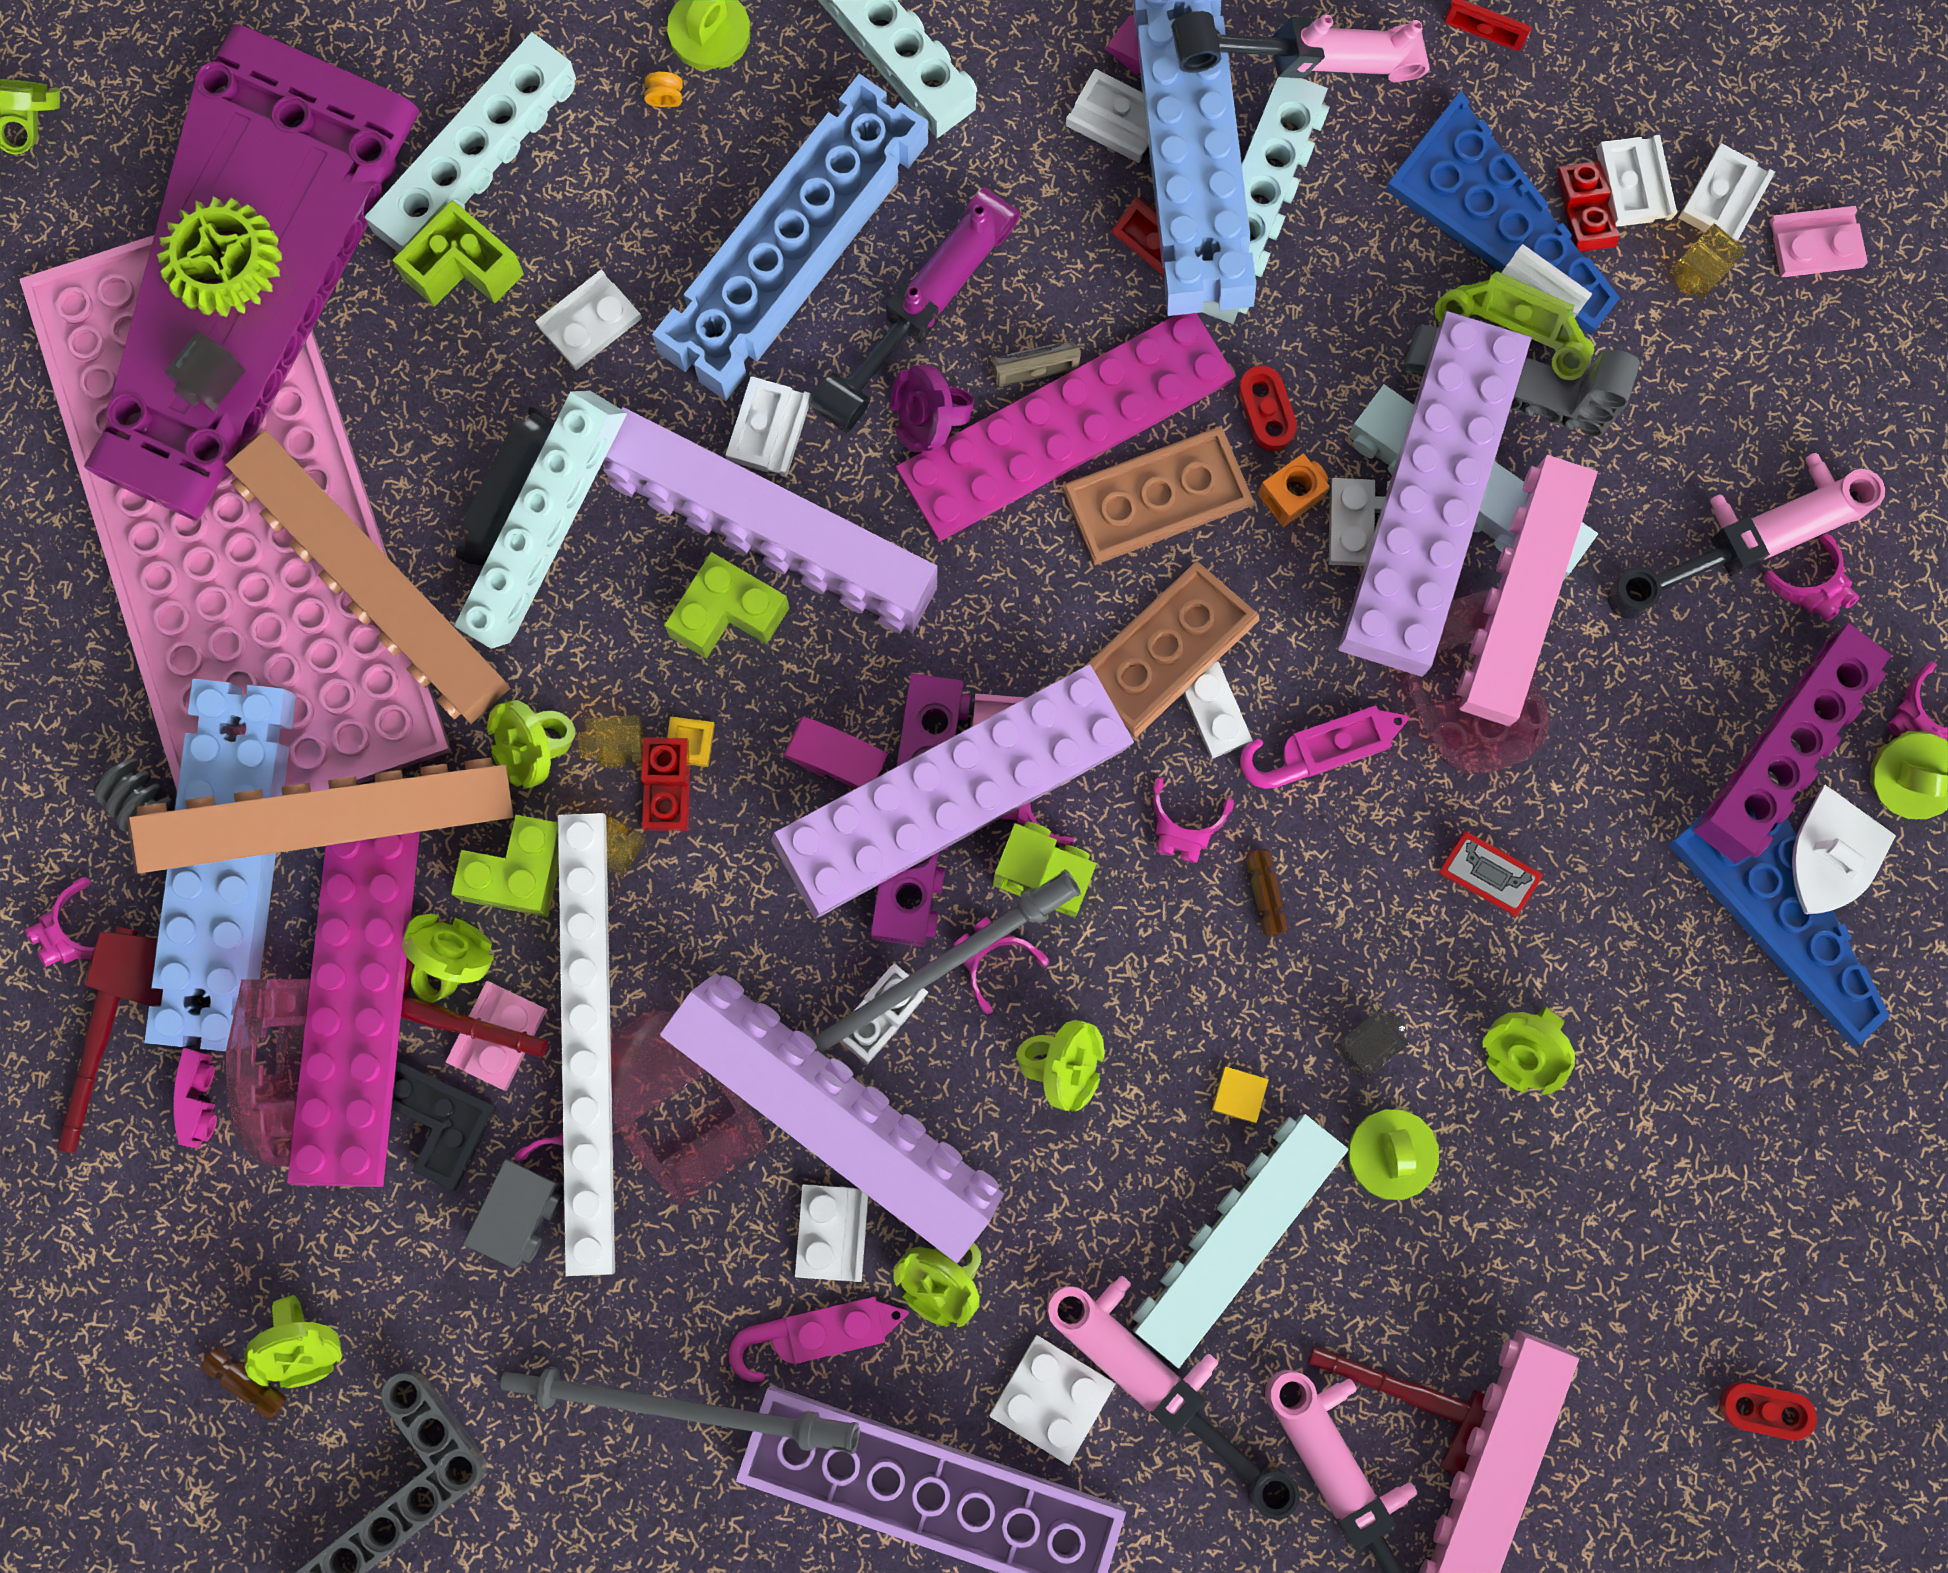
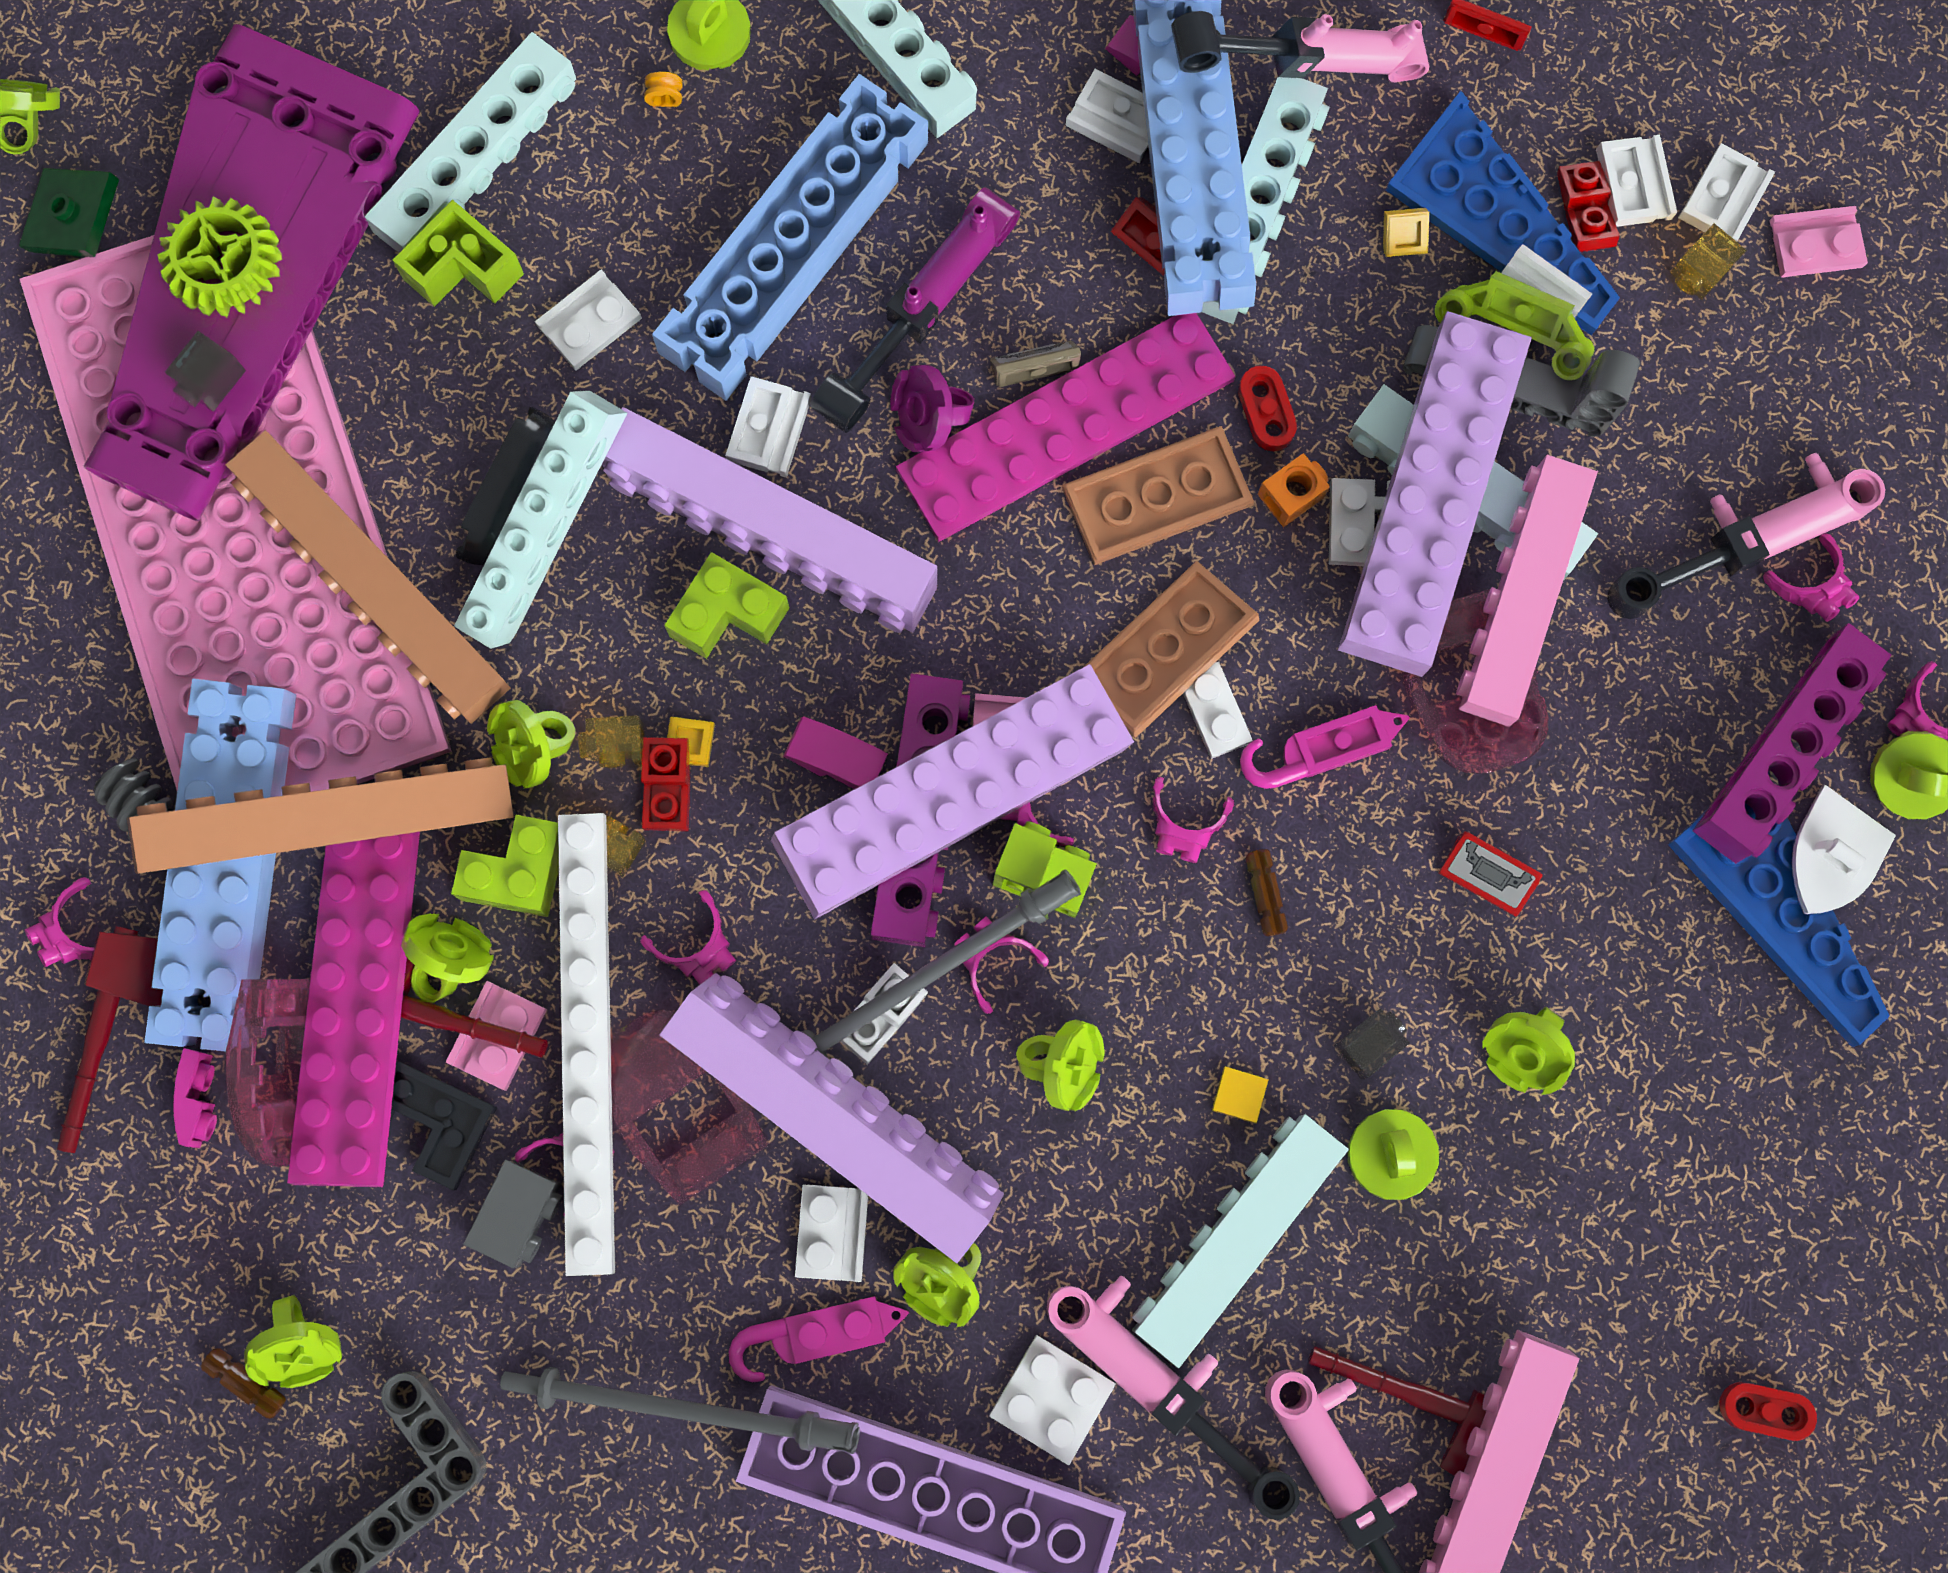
(69, 212): none -> dark green plate
(709, 958): none -> dark pink helmet
(1406, 232): none -> yellow tile

